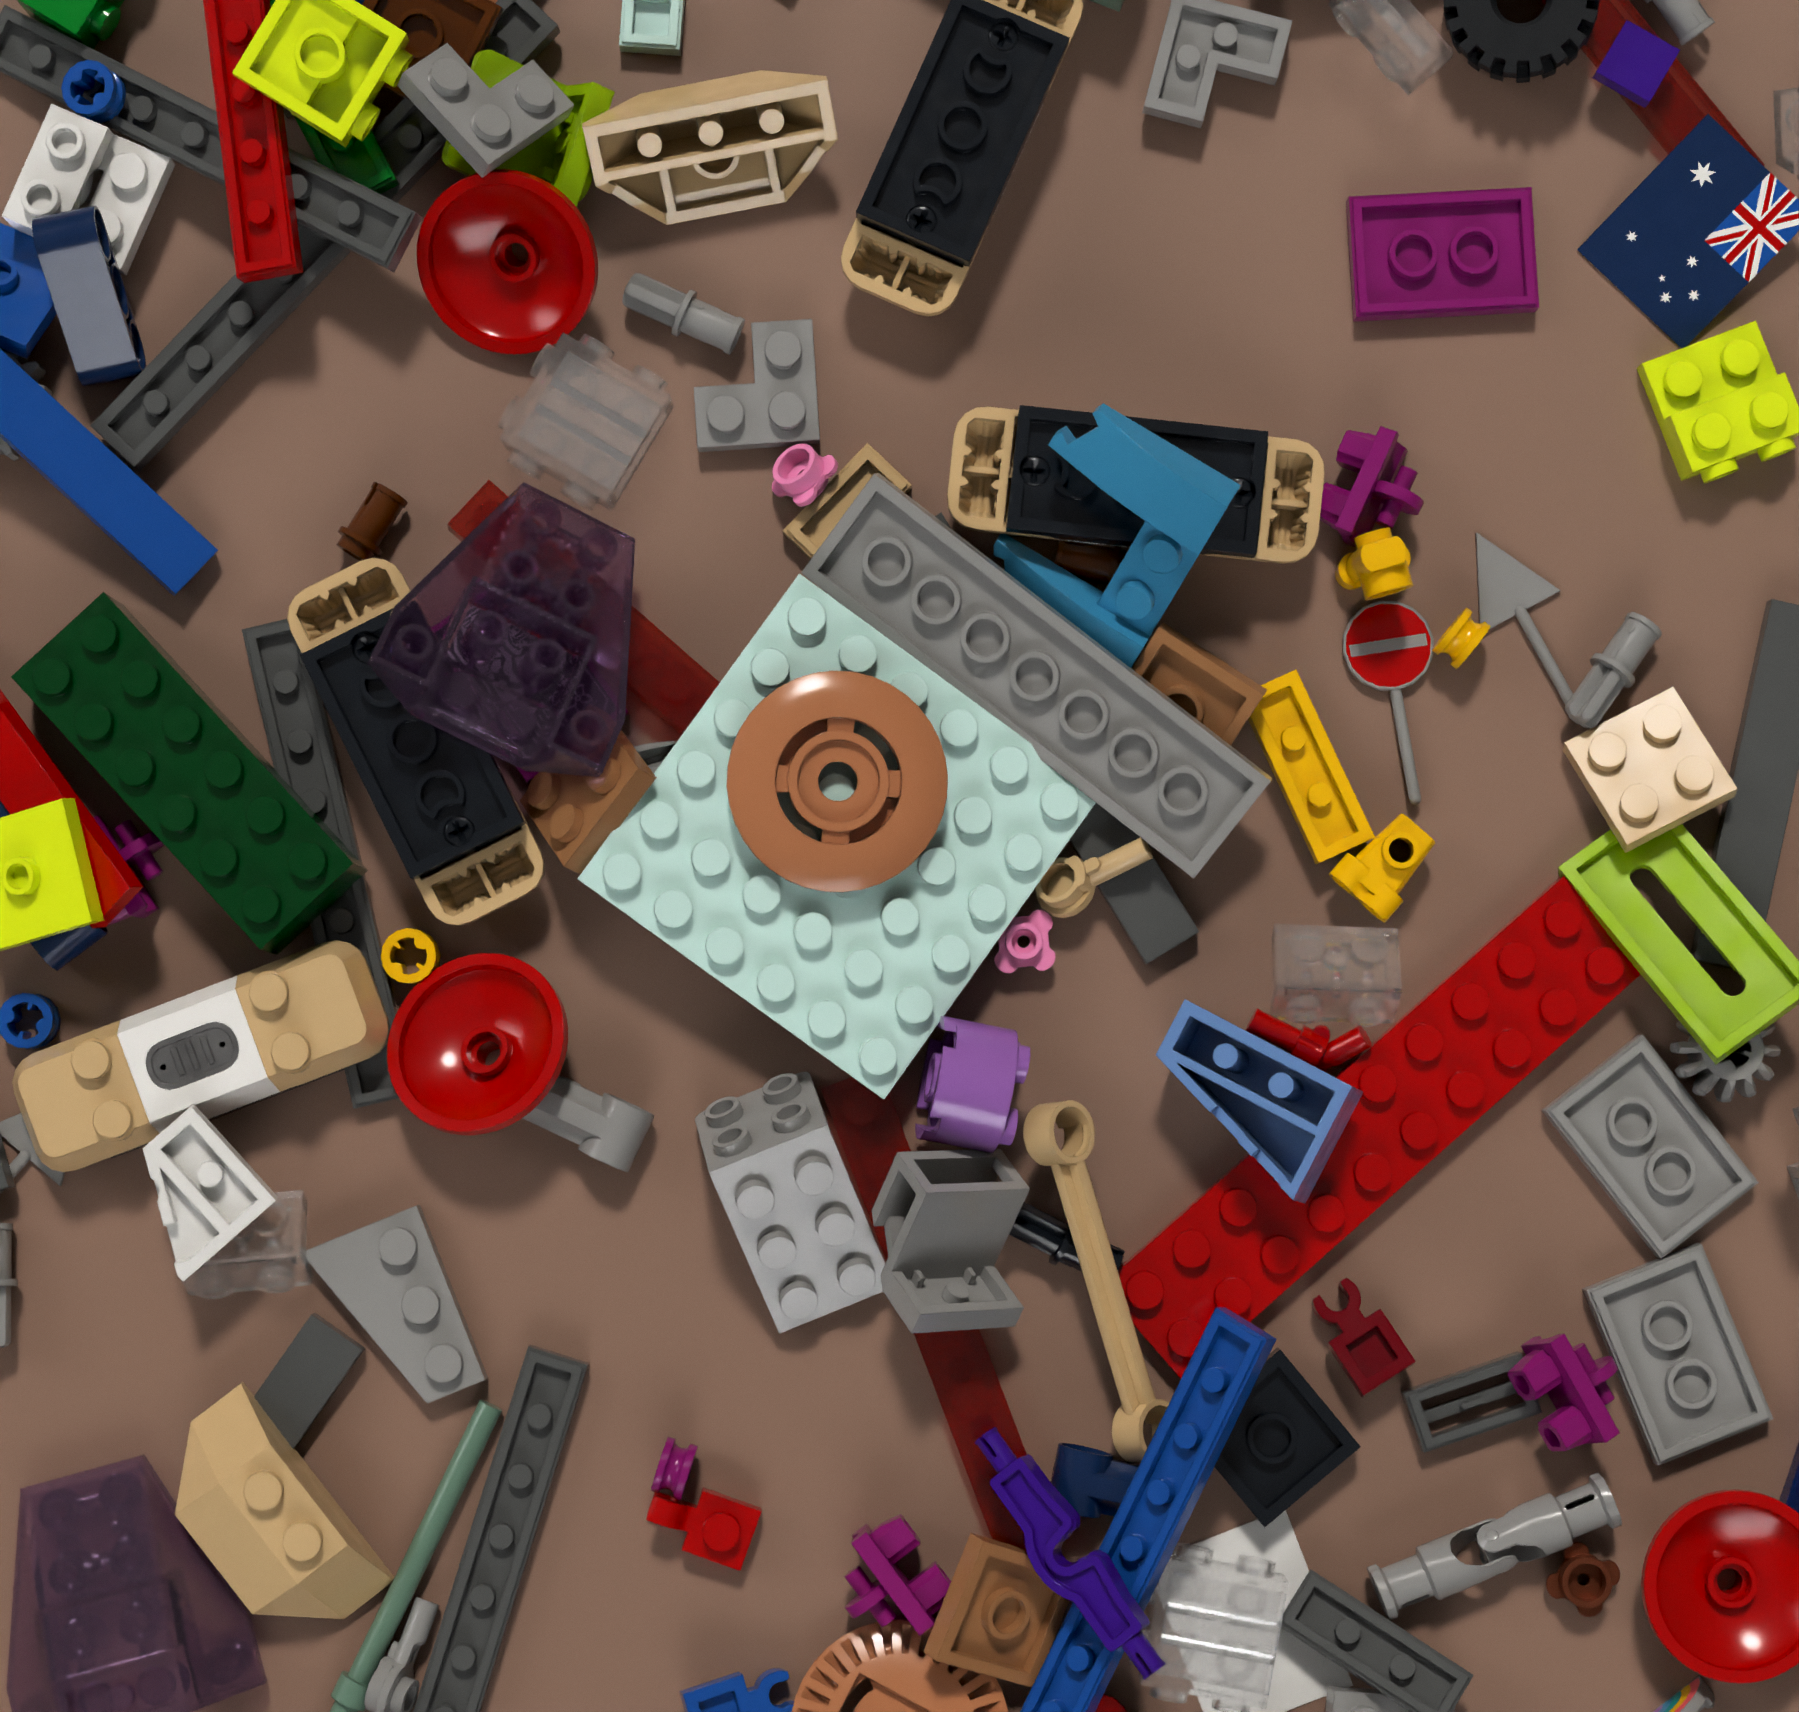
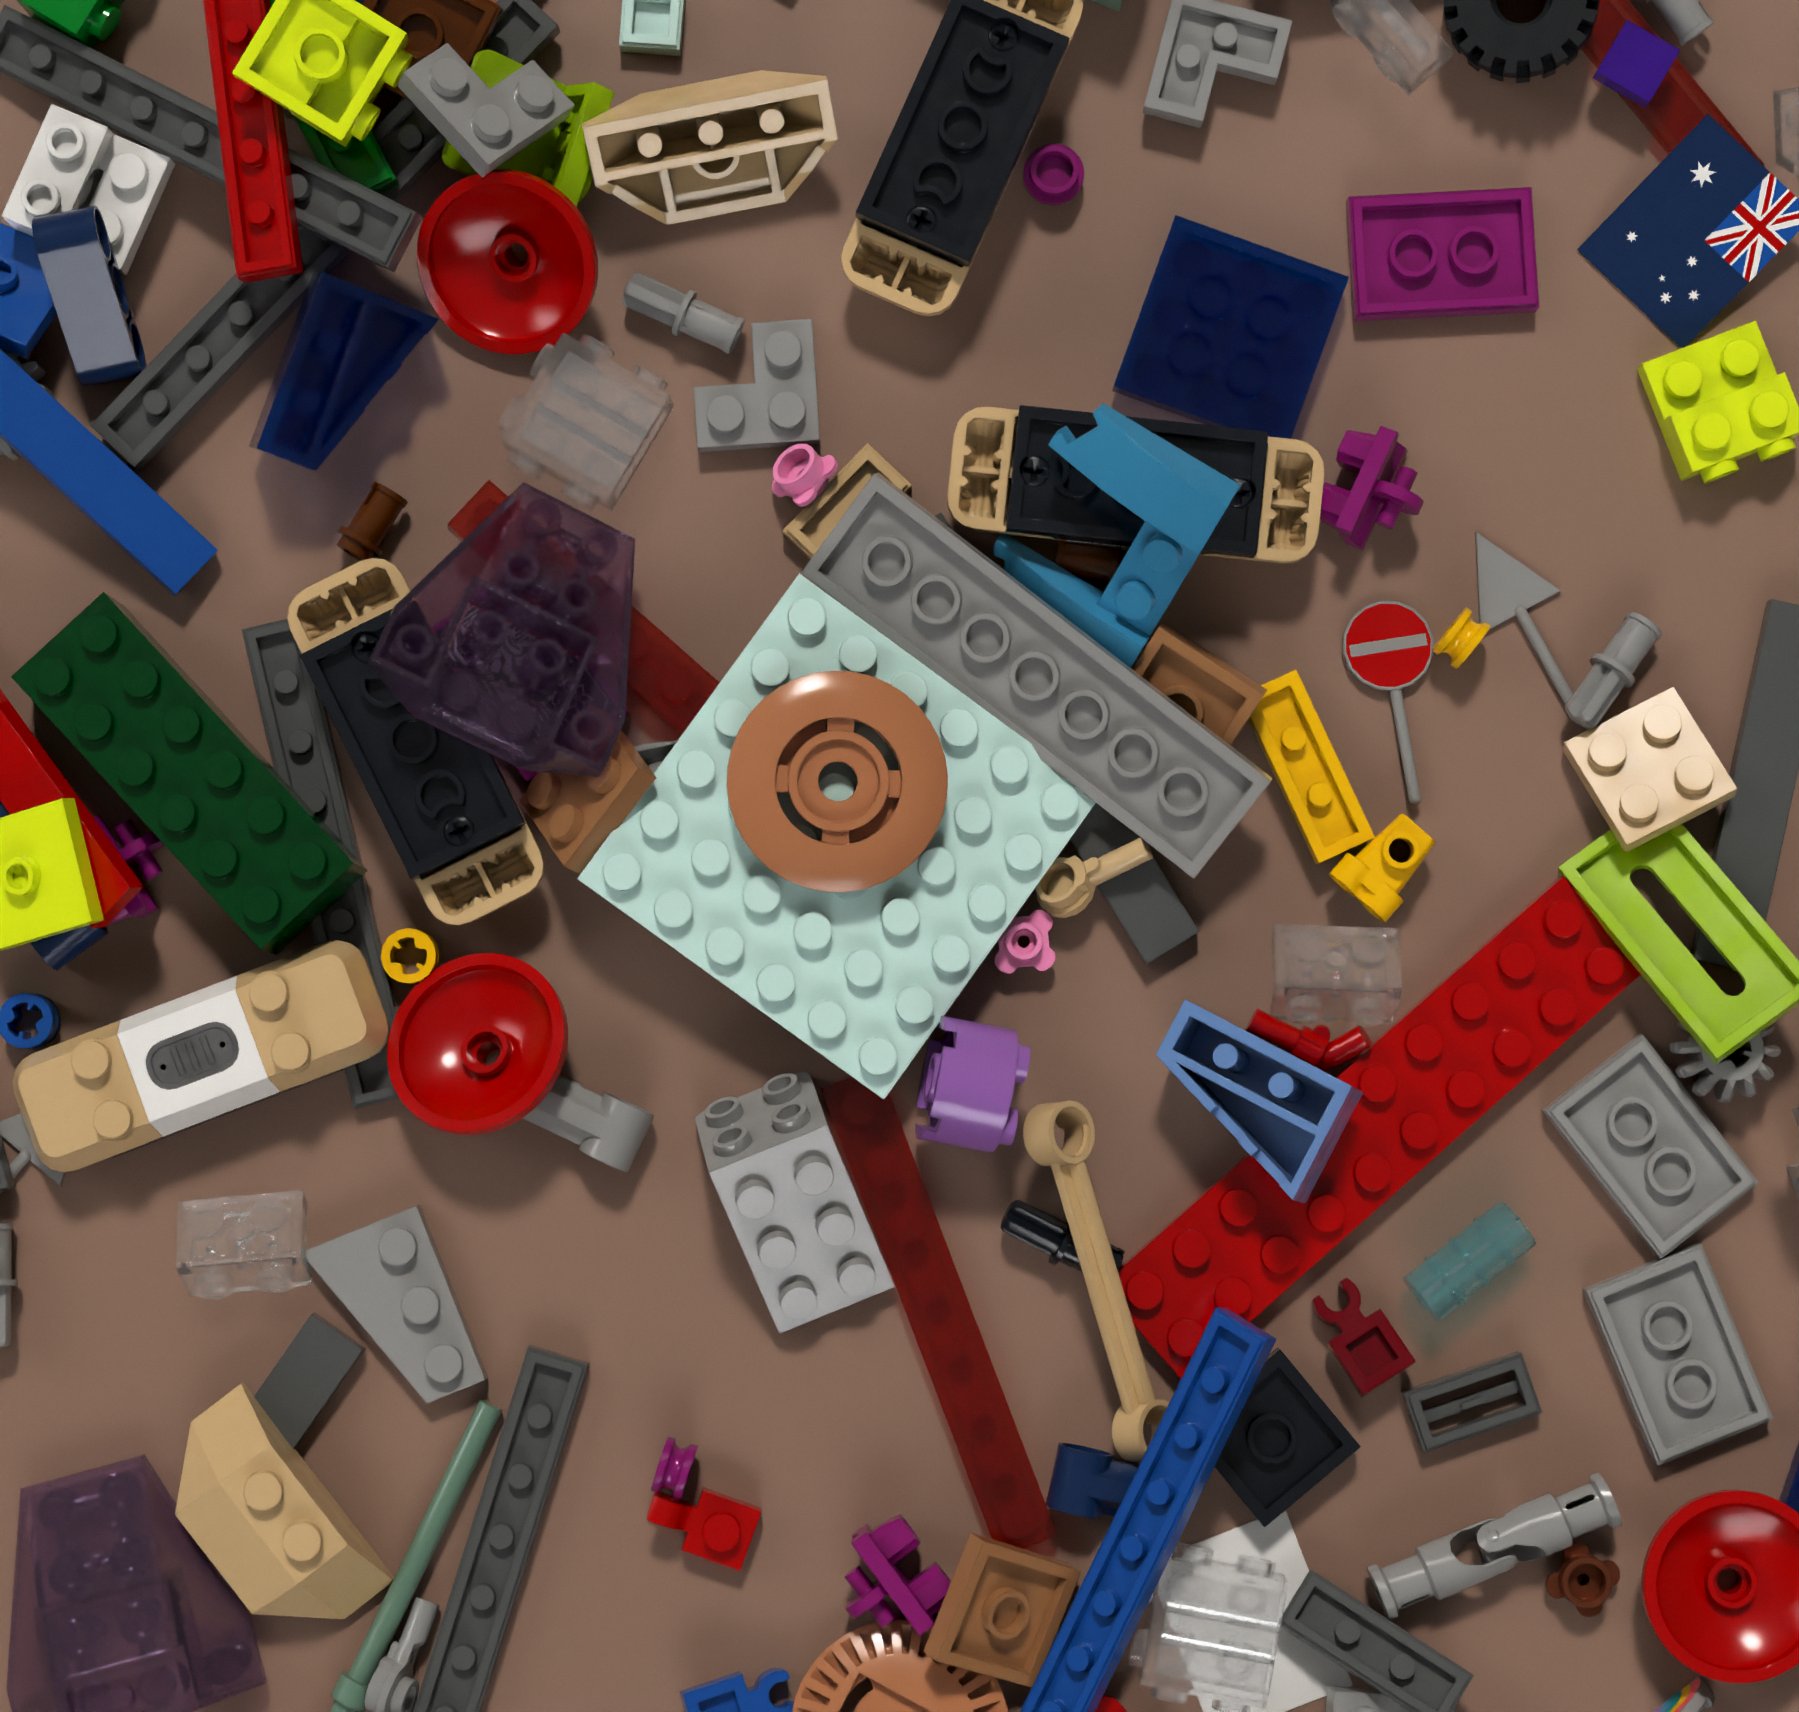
(82, 78): blue bush -> none
(202, 1189): white wing -> none
(333, 367): none -> clear blue wedge
(944, 1236): light grey piece -> none
(1053, 174): none -> magenta plate
(1089, 1581): dark purple piece -> none
(1229, 331): none -> clear blue plate
(1376, 565): yellow plate -> none
(1469, 1261): none -> clear light blue axle
(1574, 1386): magenta hips -> none

